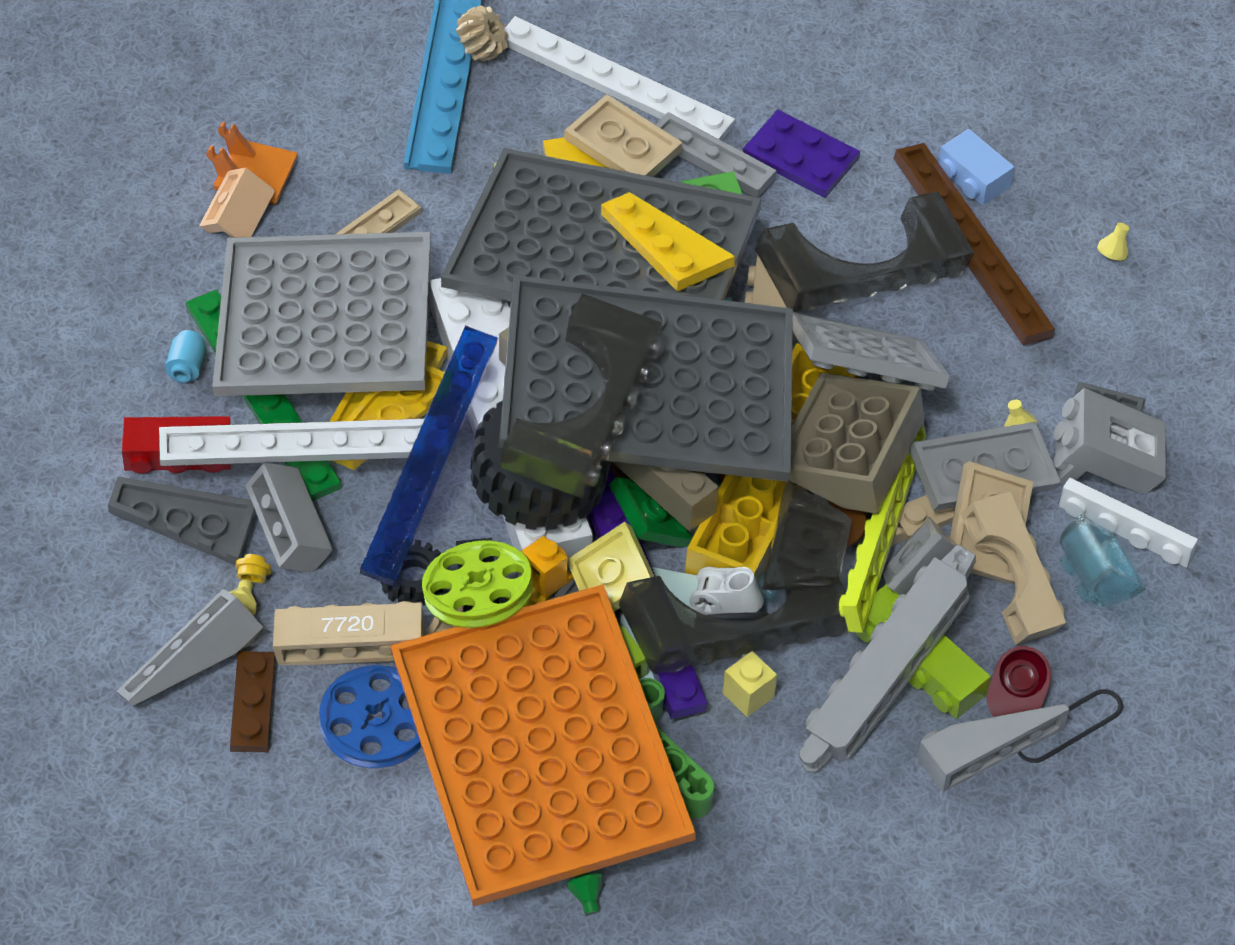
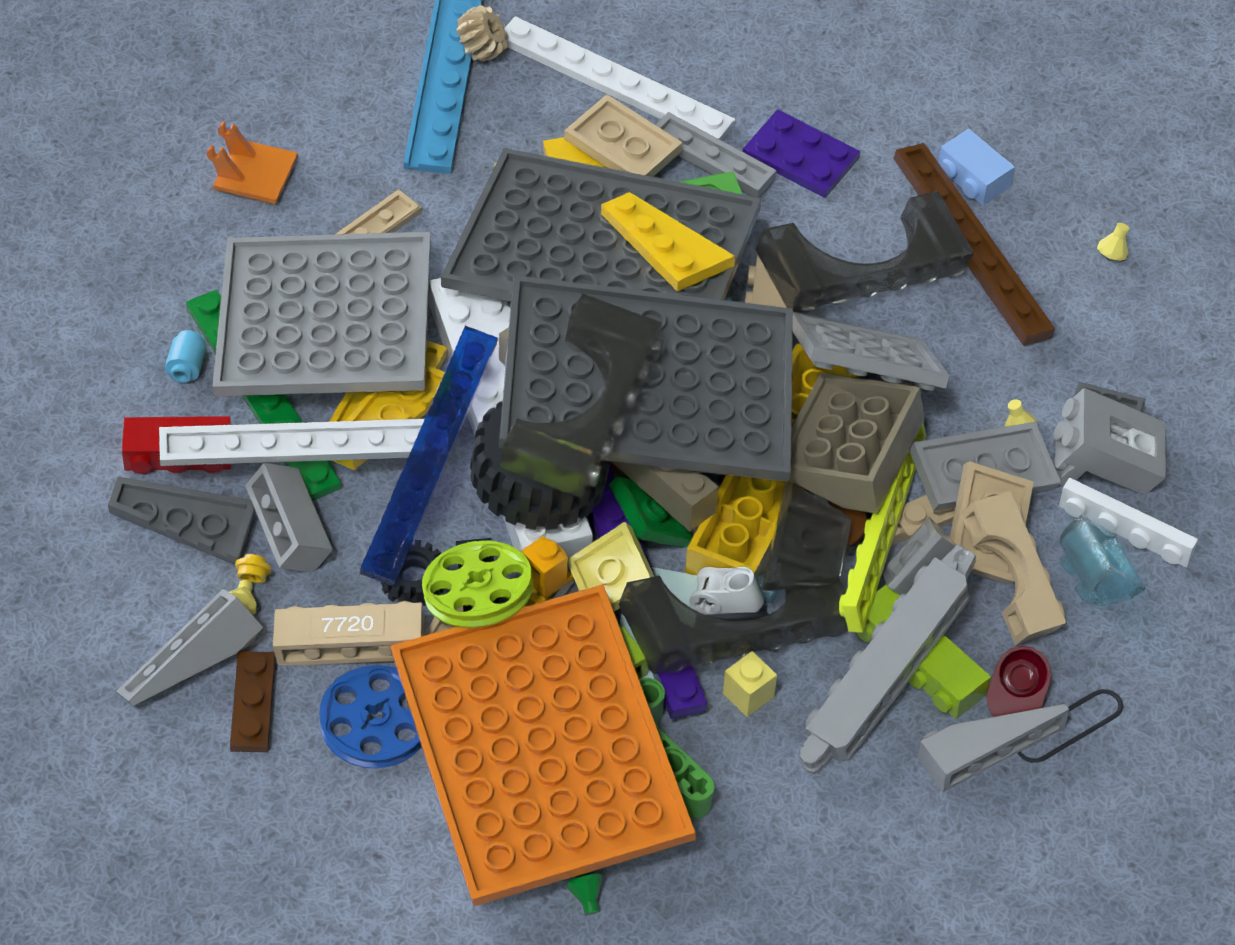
(238, 204): light nougat panel -> none

